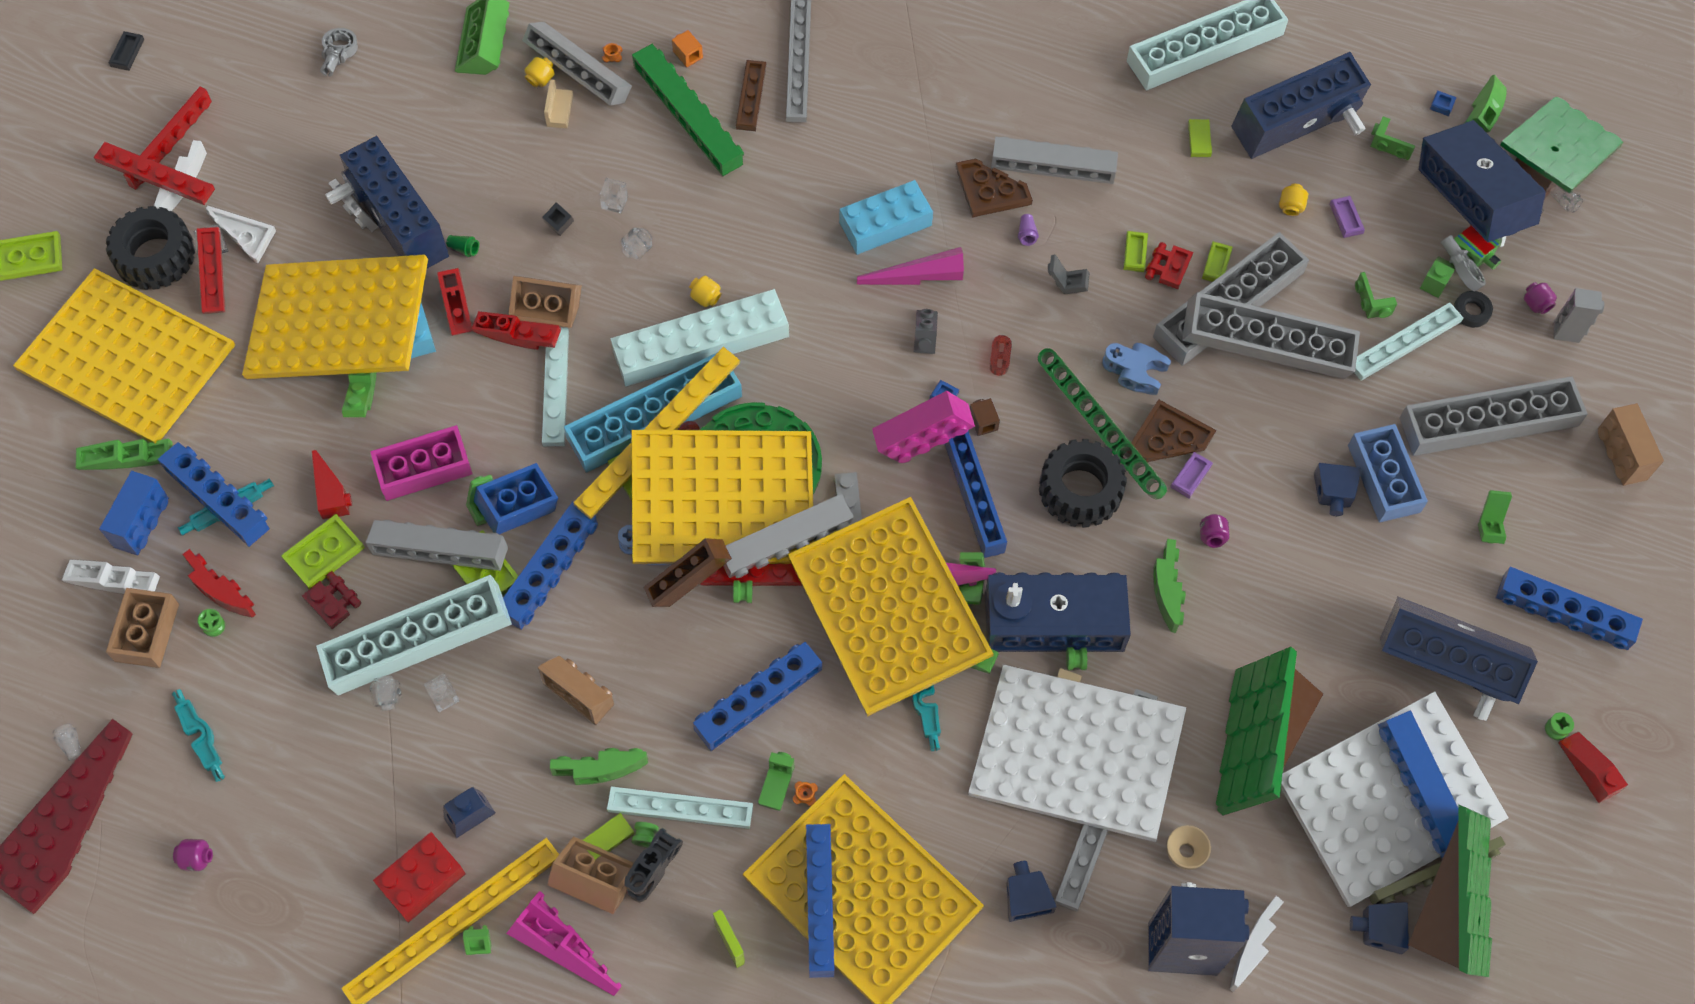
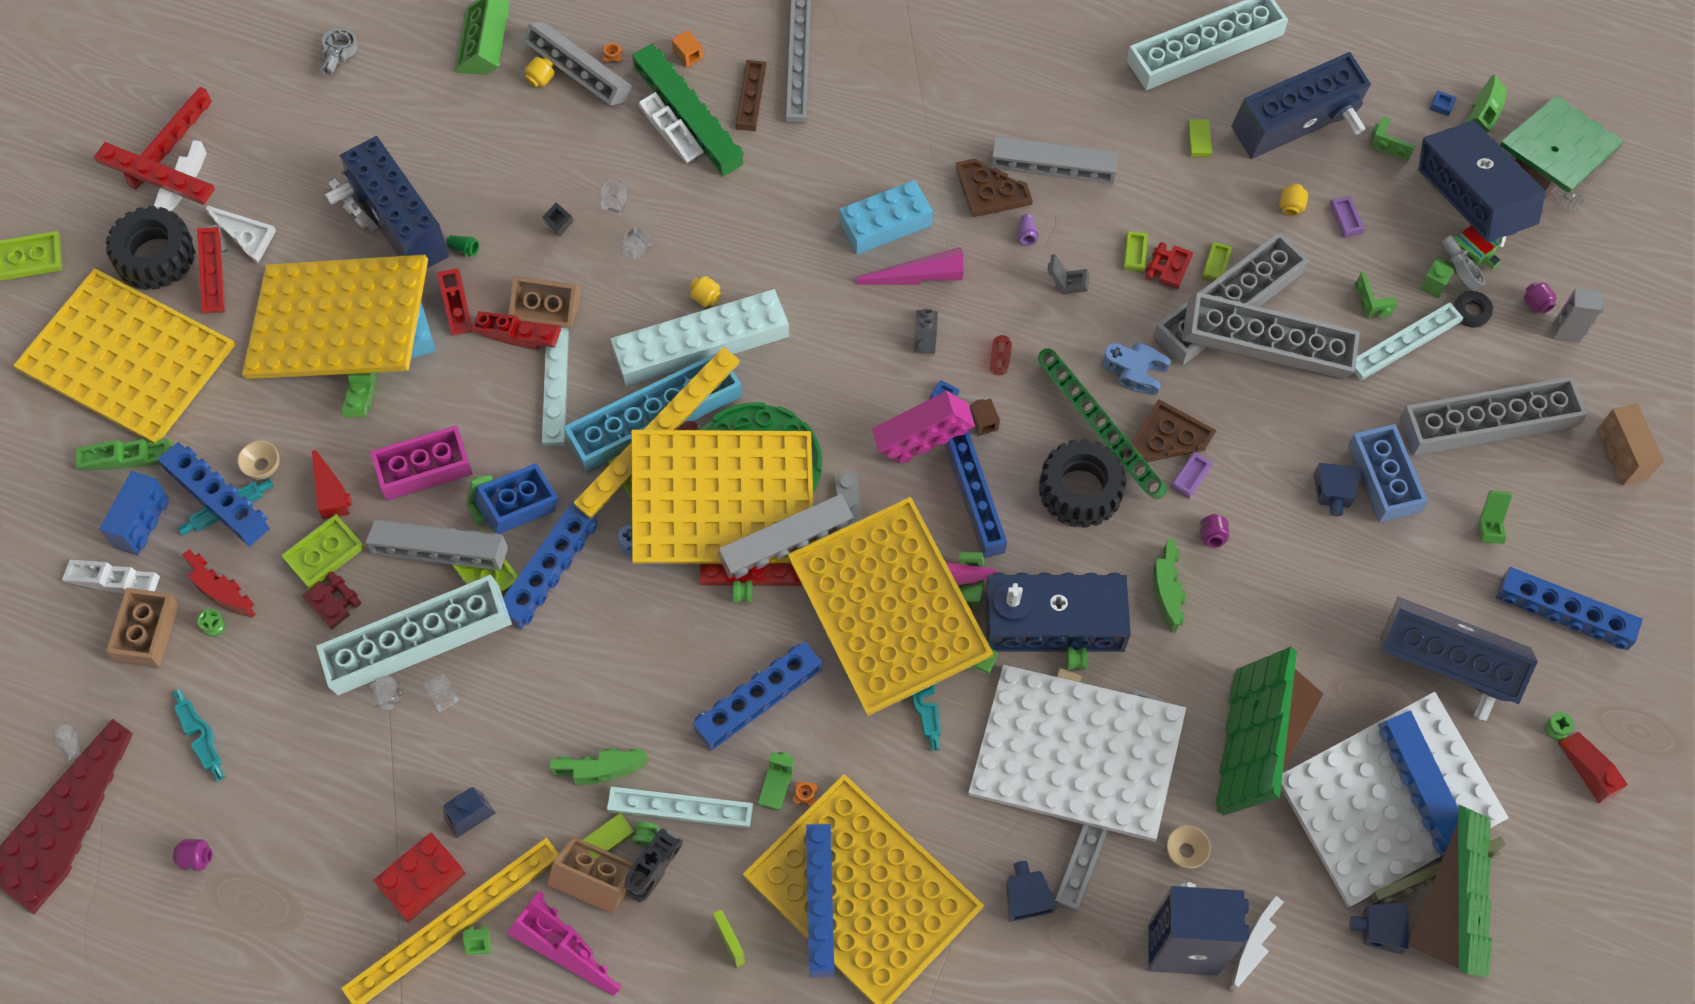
(126, 51): black tile -> none
(256, 452): none -> tan piece
(557, 106): tan panel -> none
(576, 688): medium nougat slope -> none
(670, 128): none -> white slope
(687, 572): reddish brown brick -> none

